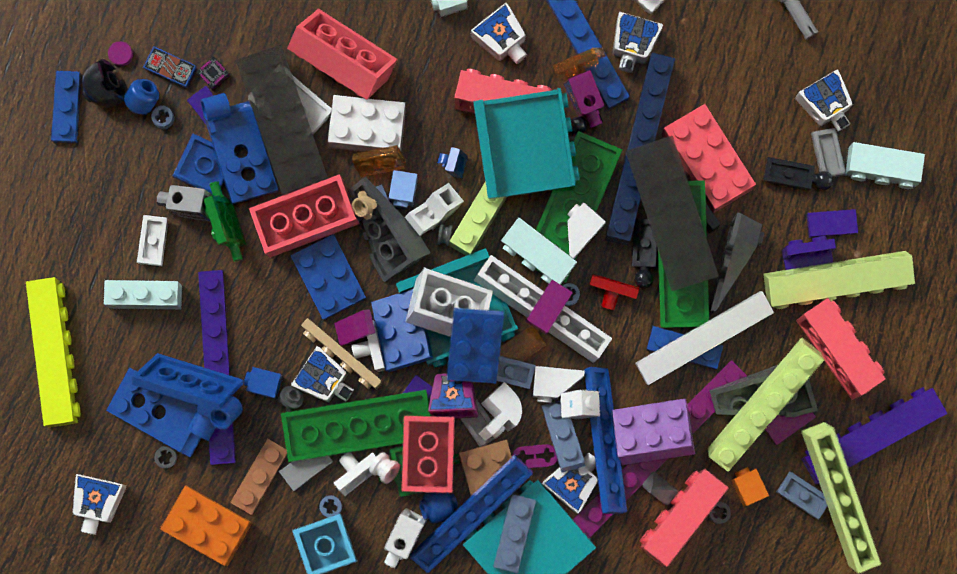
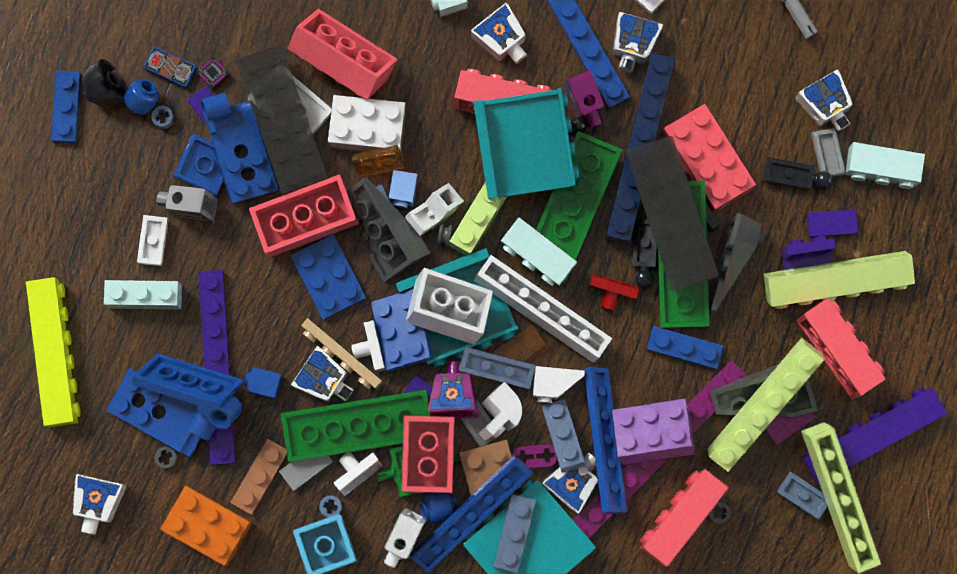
(120, 53): magenta tile -> none
(224, 221): green plate -> none
(291, 398): dark grey plate -> none
(354, 327): magenta tile -> none
(363, 205): tan plate -> none
(384, 468): white wheel -> none
(454, 162): blue tile -> none
(475, 345): blue plate -> none
(549, 306): magenta tile -> none
(575, 297): sand blue bush -> none
(580, 404): white brick -> none
(582, 227): white slope -> none
(588, 59): clear orange plate -> none
(660, 488): dark grey slope -> none
(704, 337): white tile -> none
(749, 486): orange brick -> none

